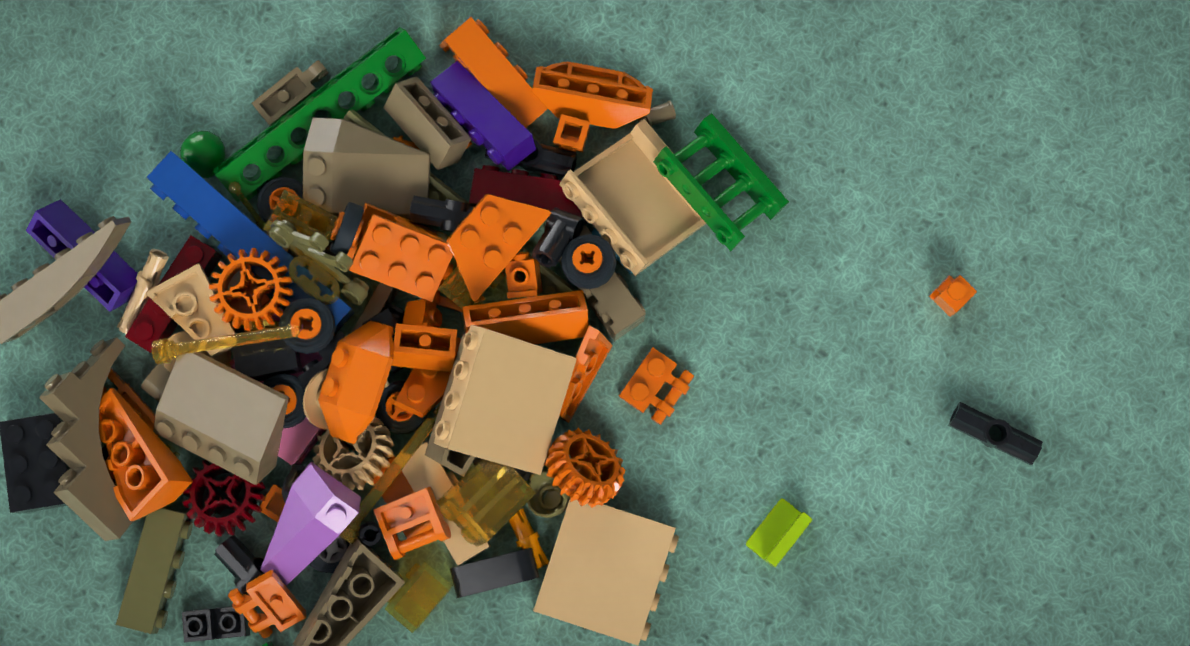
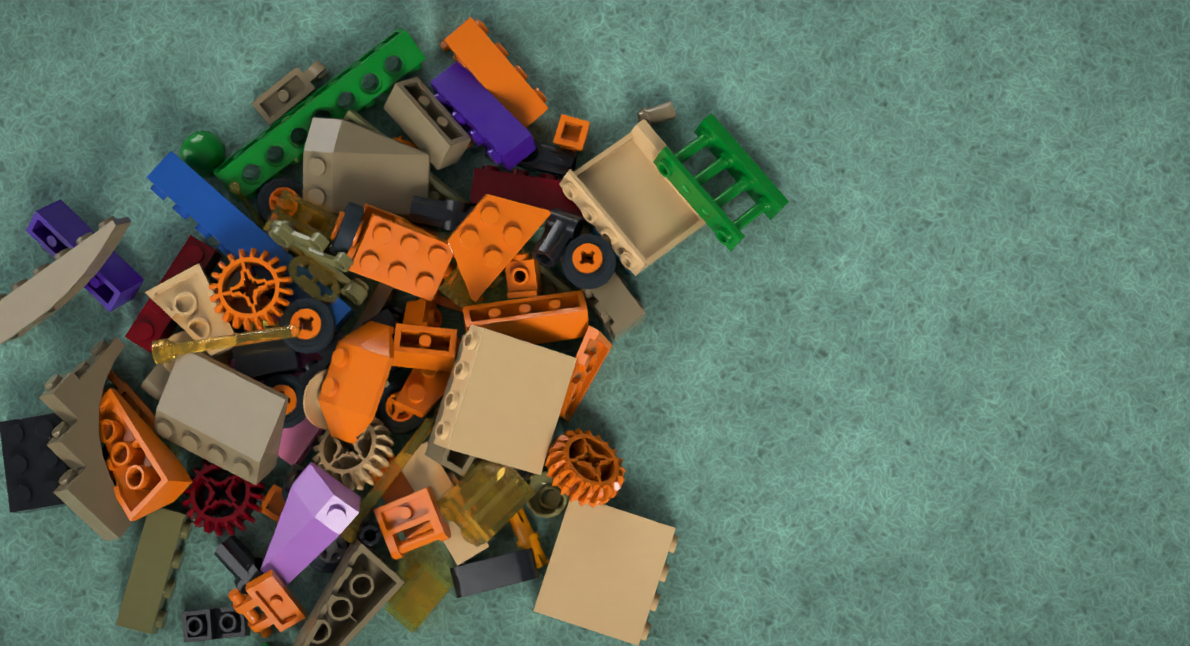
(146, 280): tan pin -> none
(592, 93): orange wedge -> none
(649, 379): orange plate -> none
(778, 532): lime panel -> none
(952, 294): orange brick -> none
(1012, 442): black piece -> none

